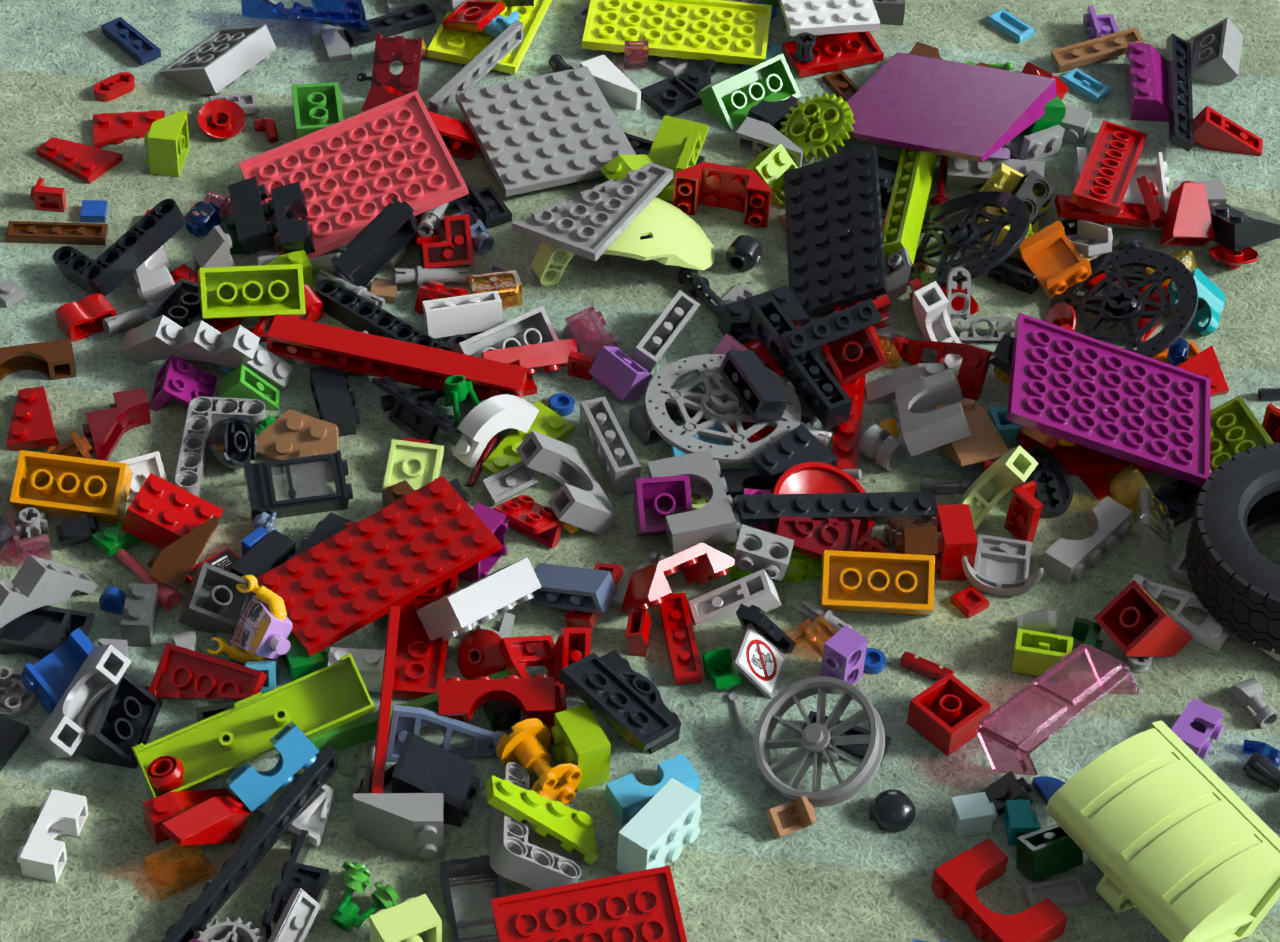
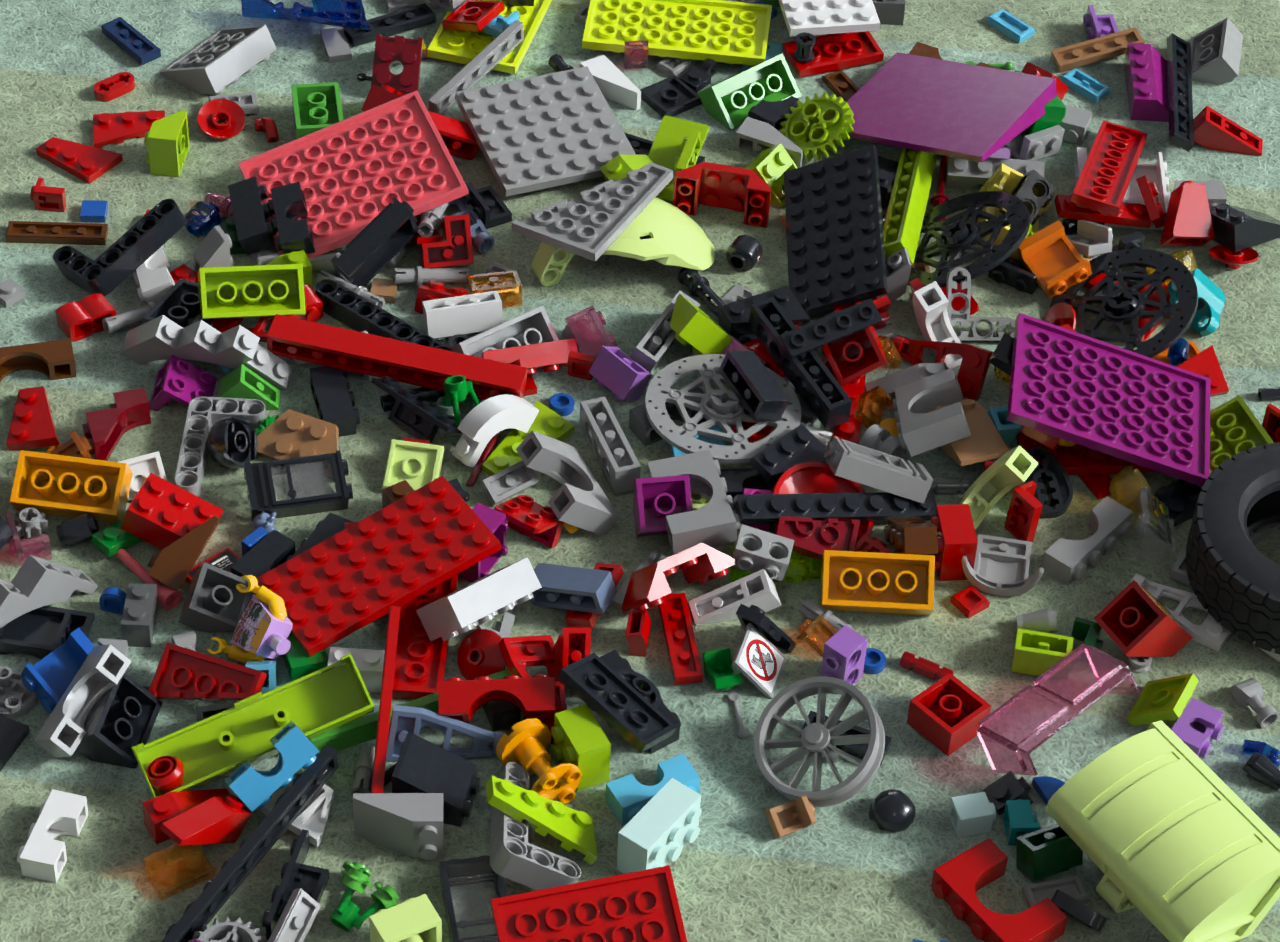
(697, 329): none -> lime slope
(871, 406): none -> clear orange bracket
(878, 469): none -> light grey door
(1078, 910): none -> black beam
(1162, 699): none -> lime plate

